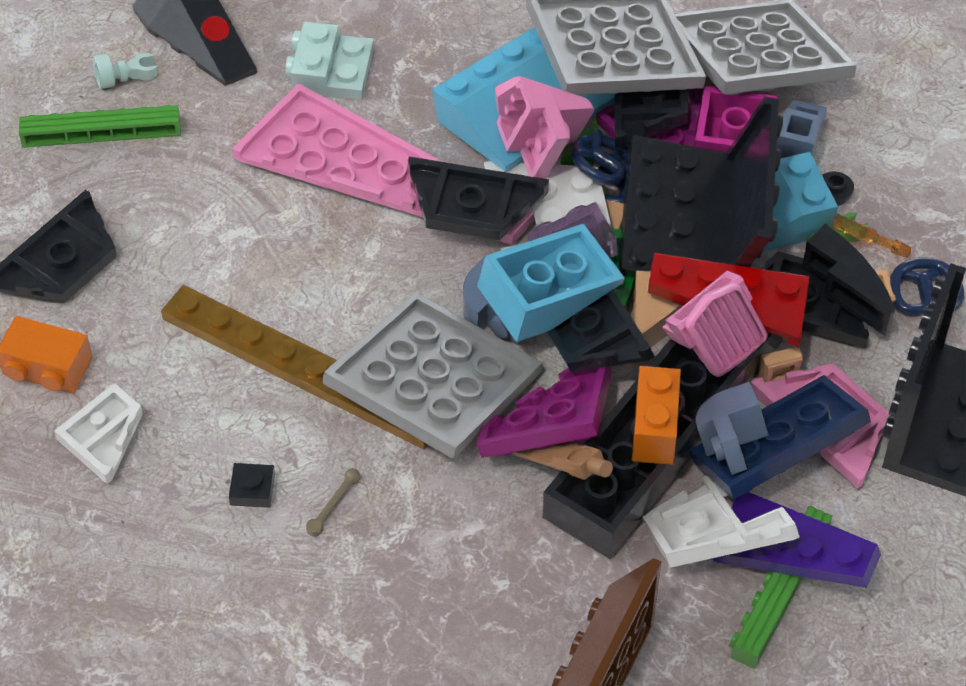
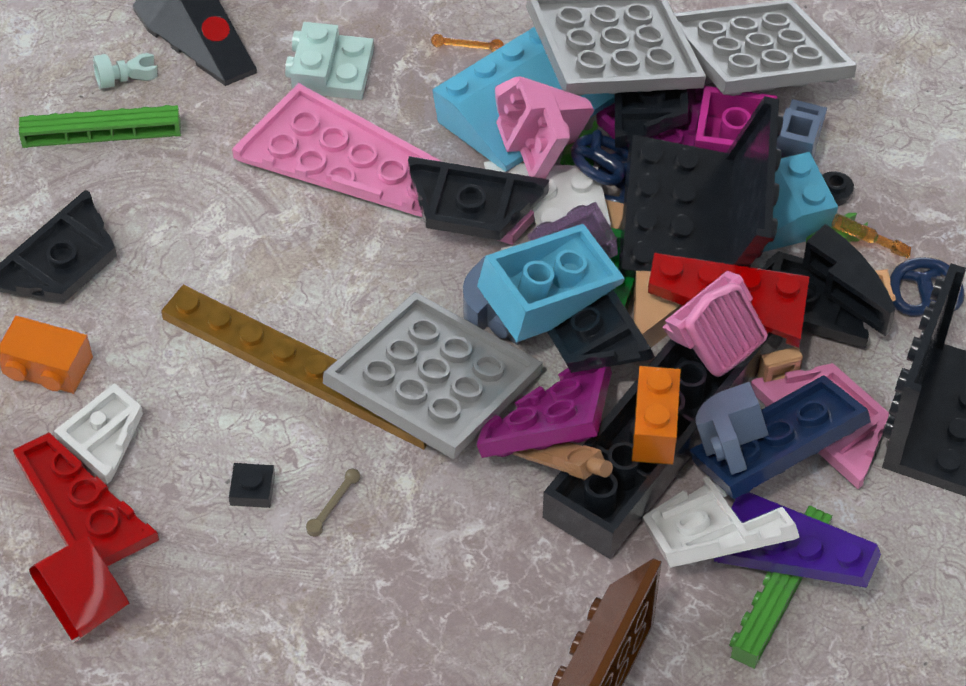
(78, 587): none -> red piece
(80, 501): none -> red wing
(438, 40): none -> clear orange hinge

